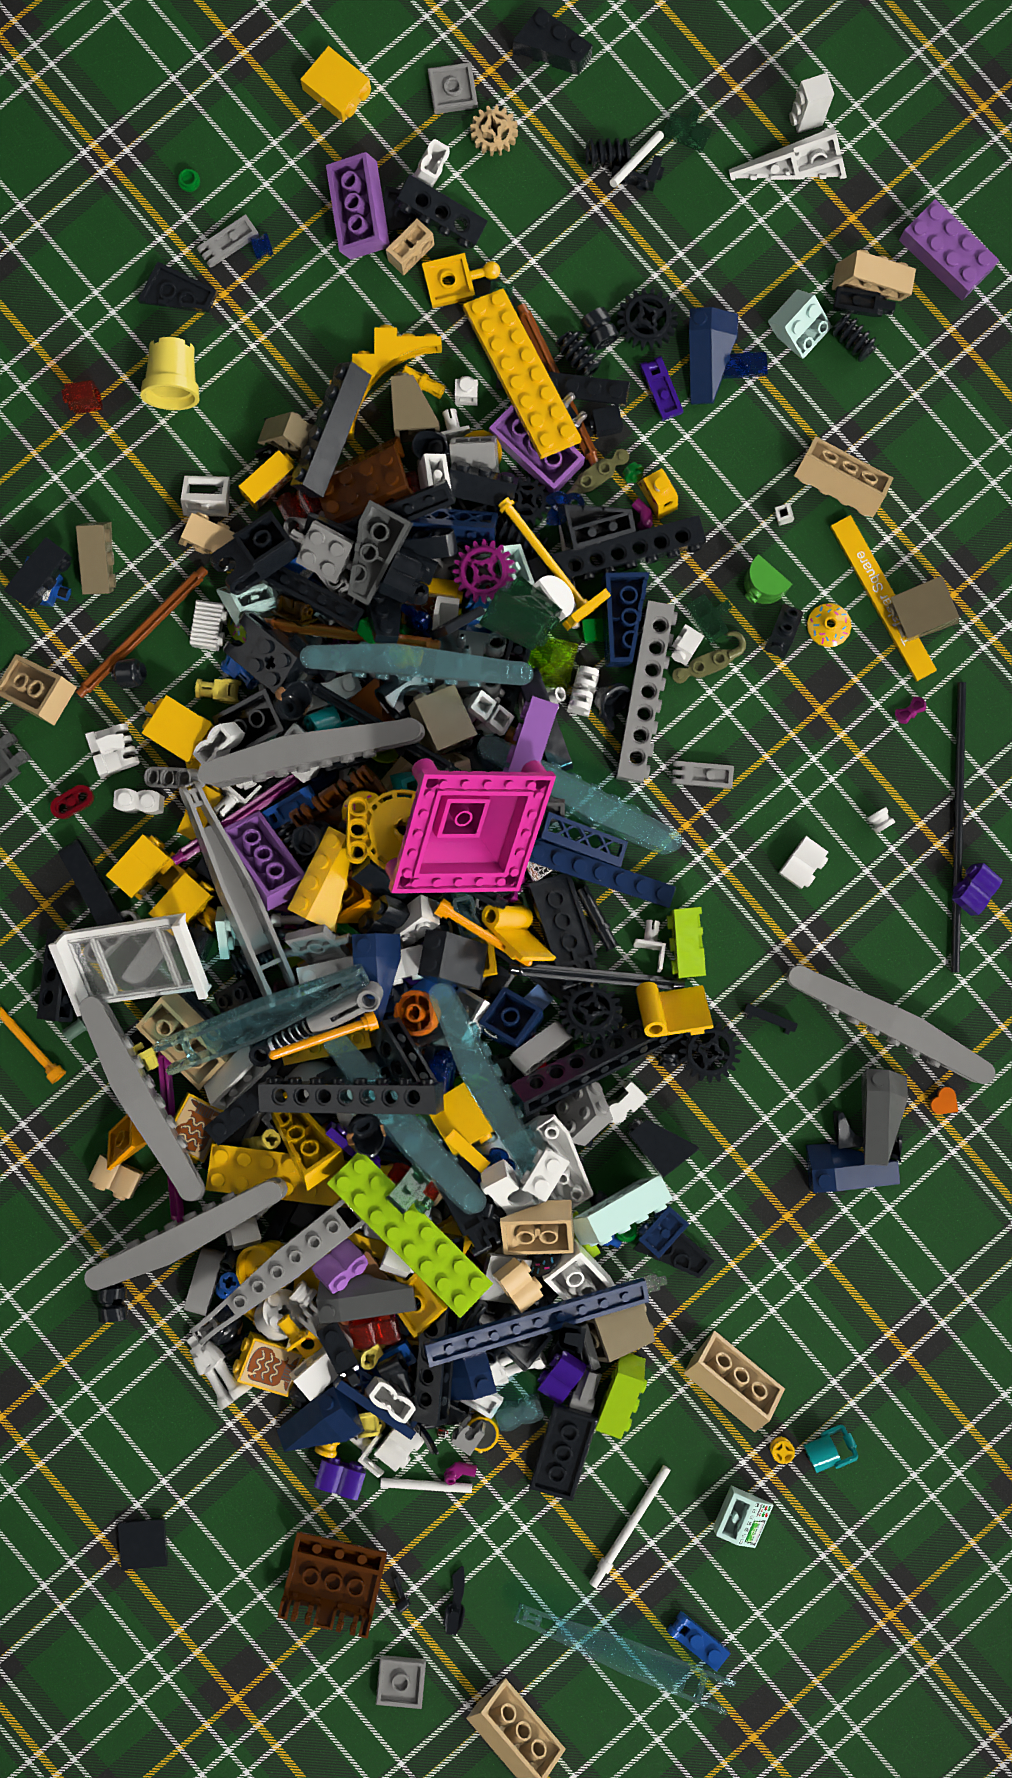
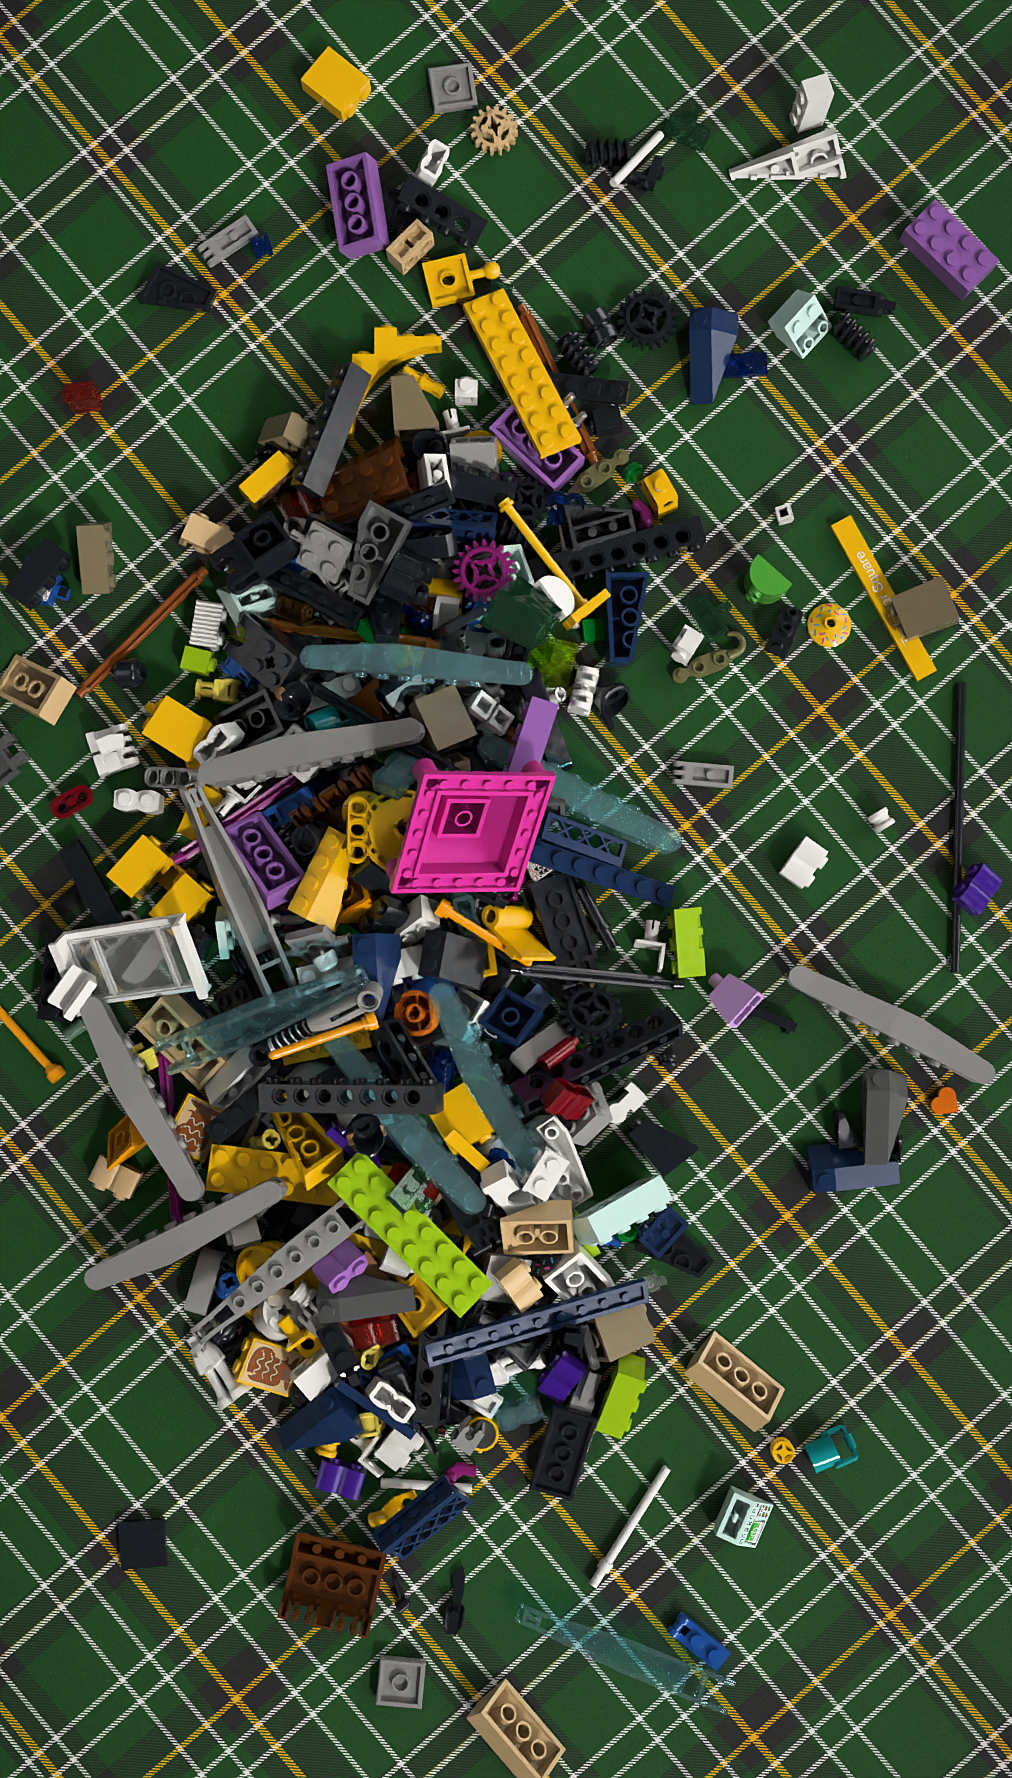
(72, 991): none -> white panel
(112, 1311): black wheel -> none
(170, 375): light yellow piece -> none
(188, 180): green plate -> none
(198, 661): none -> lime brick
(205, 503): white tile -> none
(208, 918): yellow wheel -> none
(326, 960): none -> white piece
(393, 1506): none -> yellow bracket
(395, 775): none -> clear light blue brick
(411, 1518): none -> dark blue fence
(552, 42): black wedge -> none
(557, 1053): none -> dark red cylinder
(567, 1099): none -> dark red brick
(597, 1198): black hinge -> none
(654, 613): light grey brick -> none
(661, 389): dark purple plate -> none
(673, 1010): yellow door -> none
(728, 1057): black gear -> none
(733, 998): none -> lavender torso
(844, 477): tan slope -> none
(875, 274): tan wedge -> none
(904, 715): magenta piece -> none

